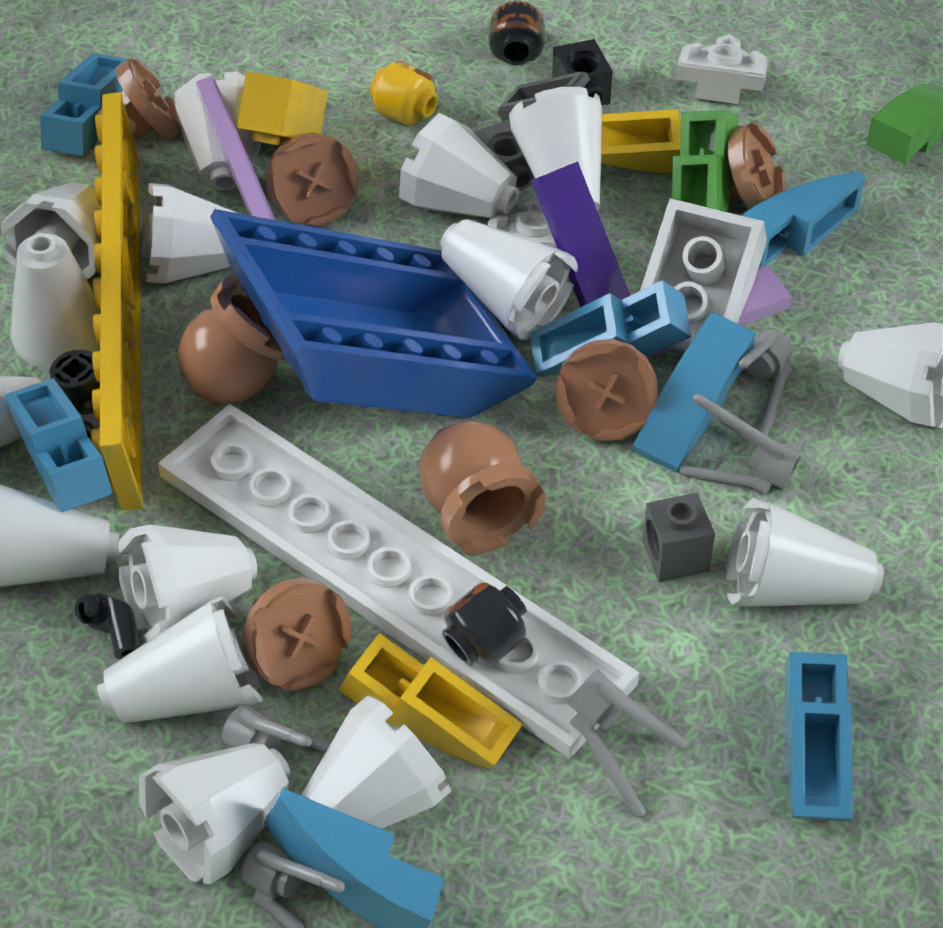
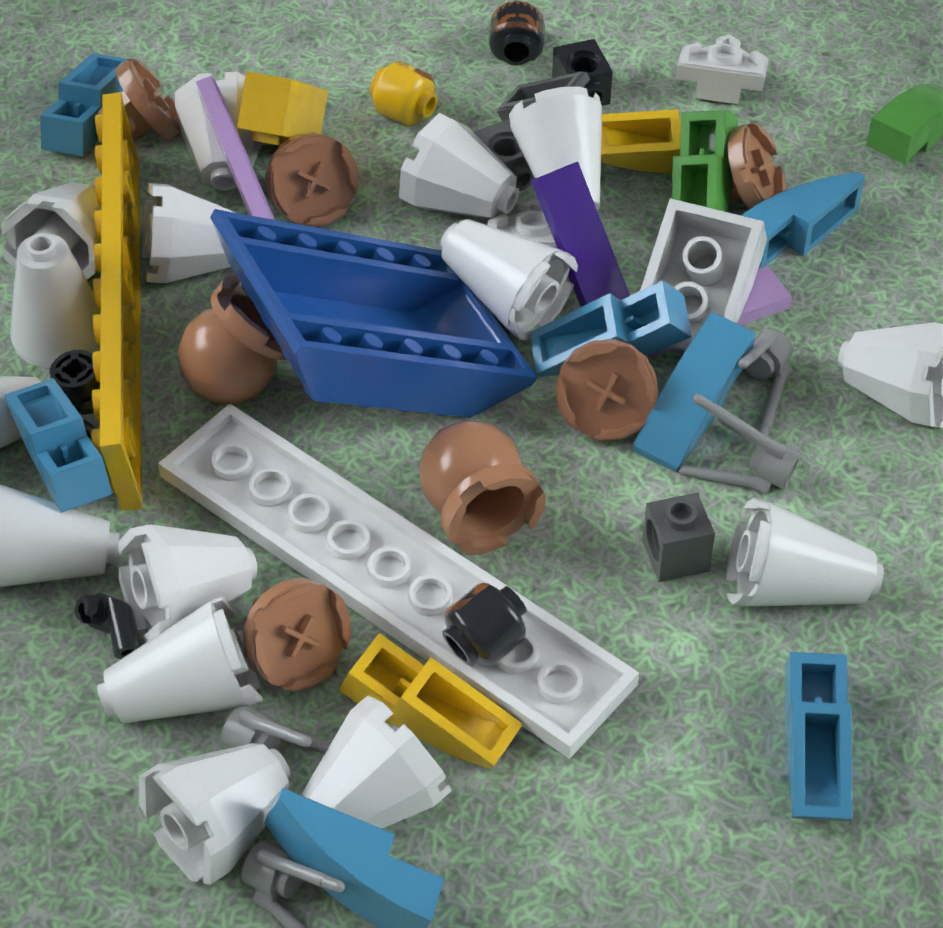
(602, 703): light grey plant -> none

